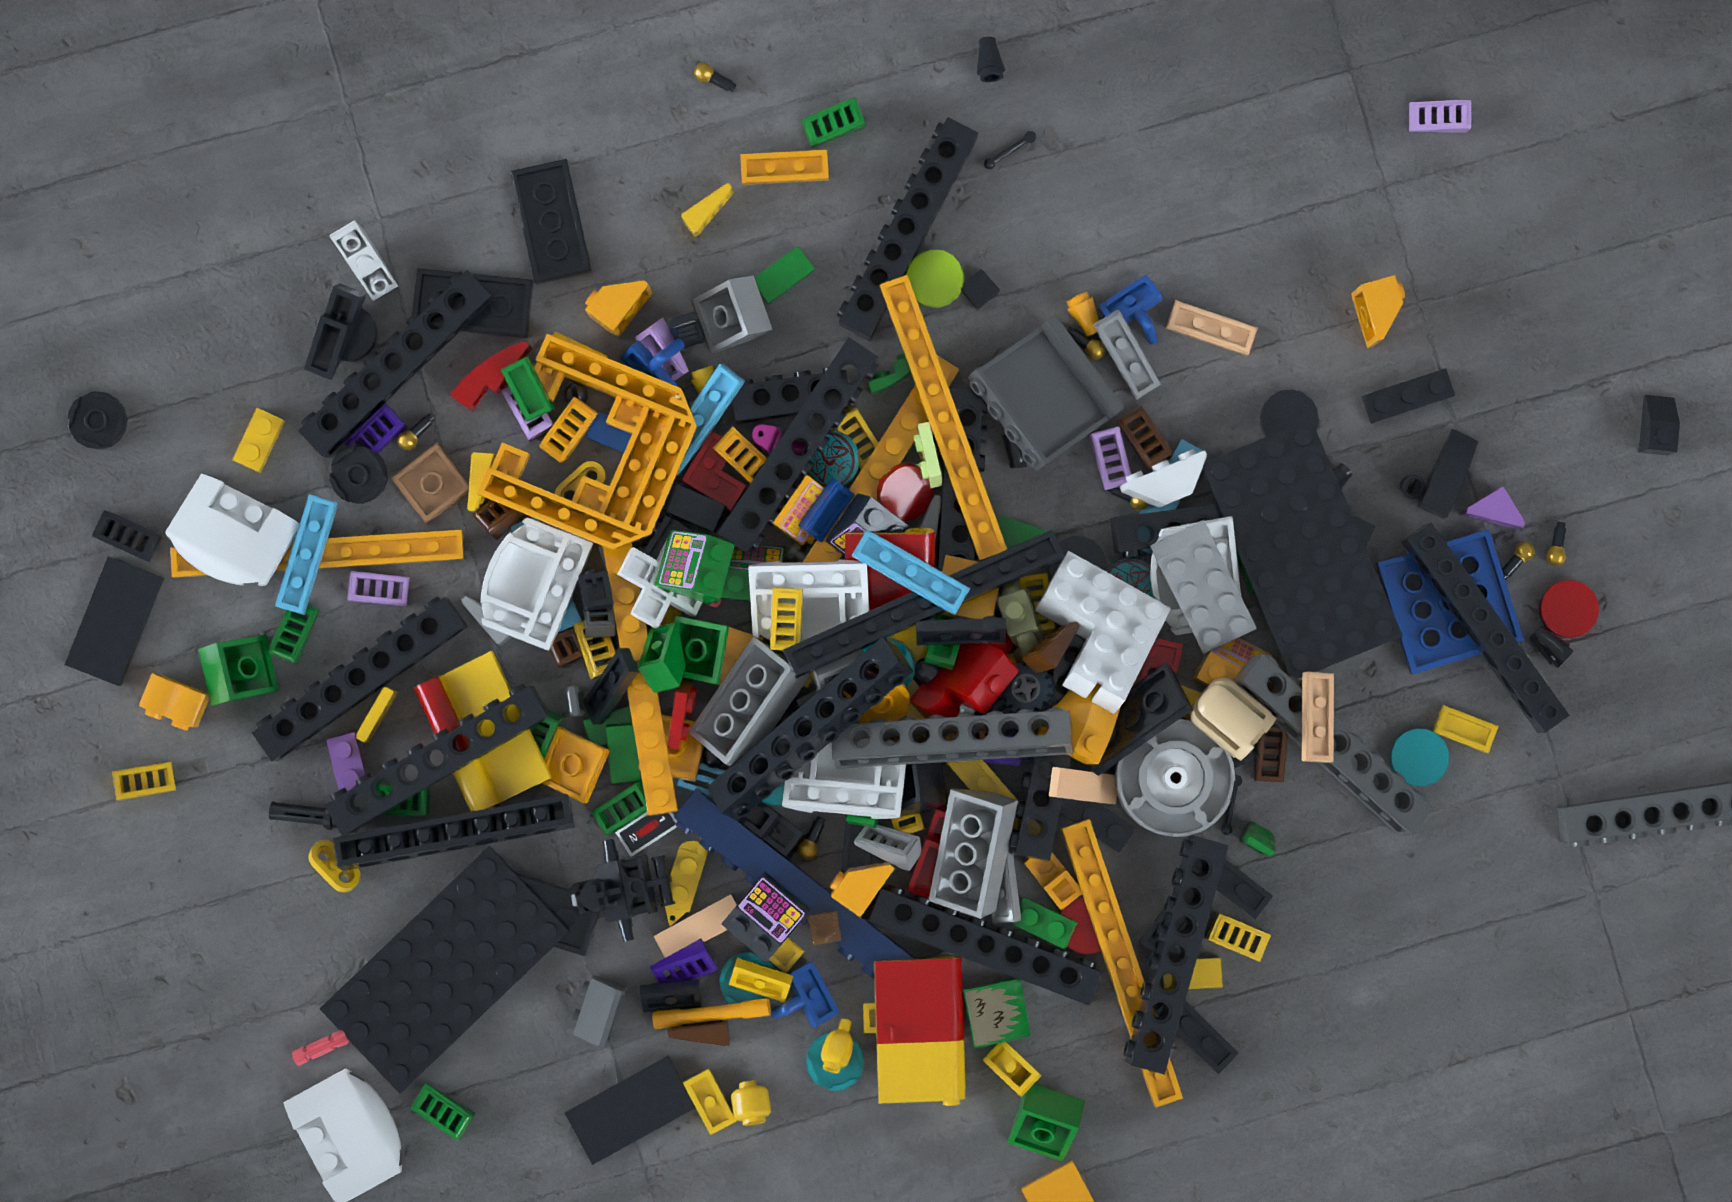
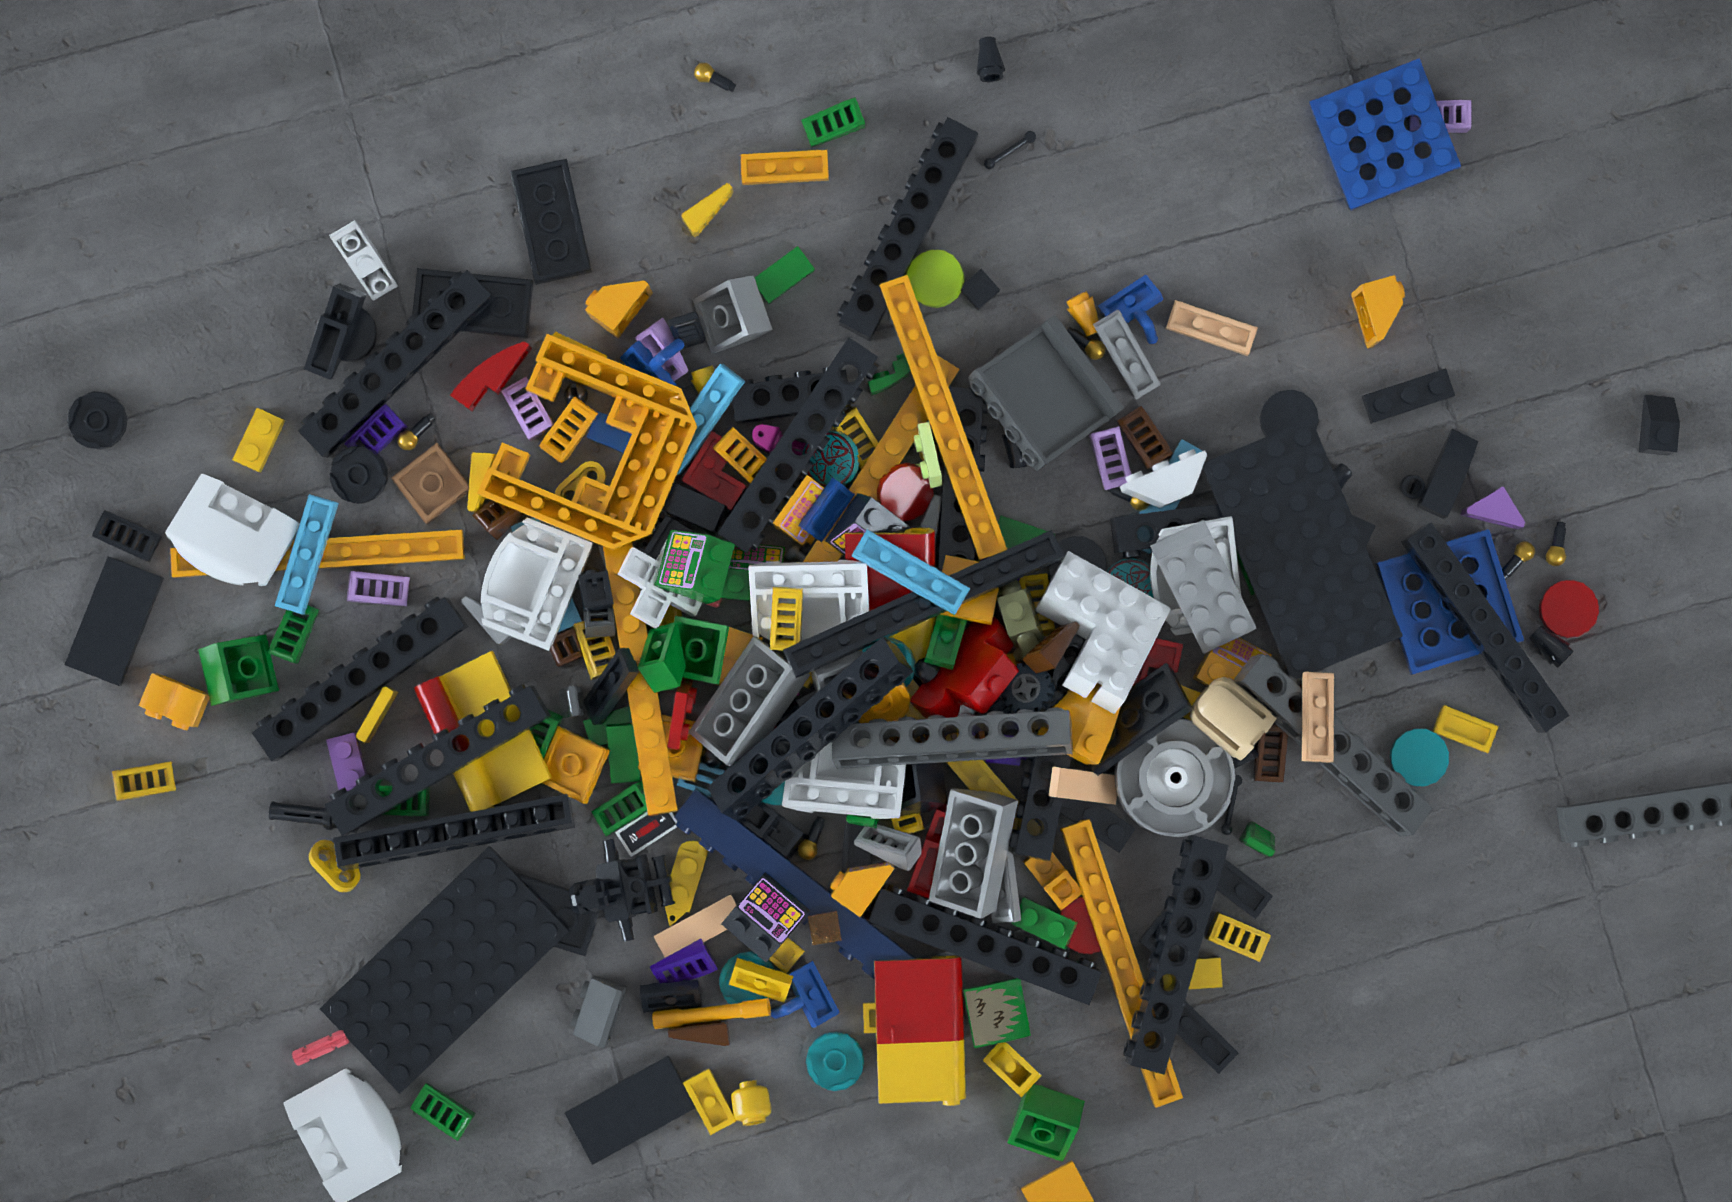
(527, 389): green tile -> none
(837, 1047): yellow plant -> none
(961, 631): black plate -> none
(1382, 88): none -> blue piece

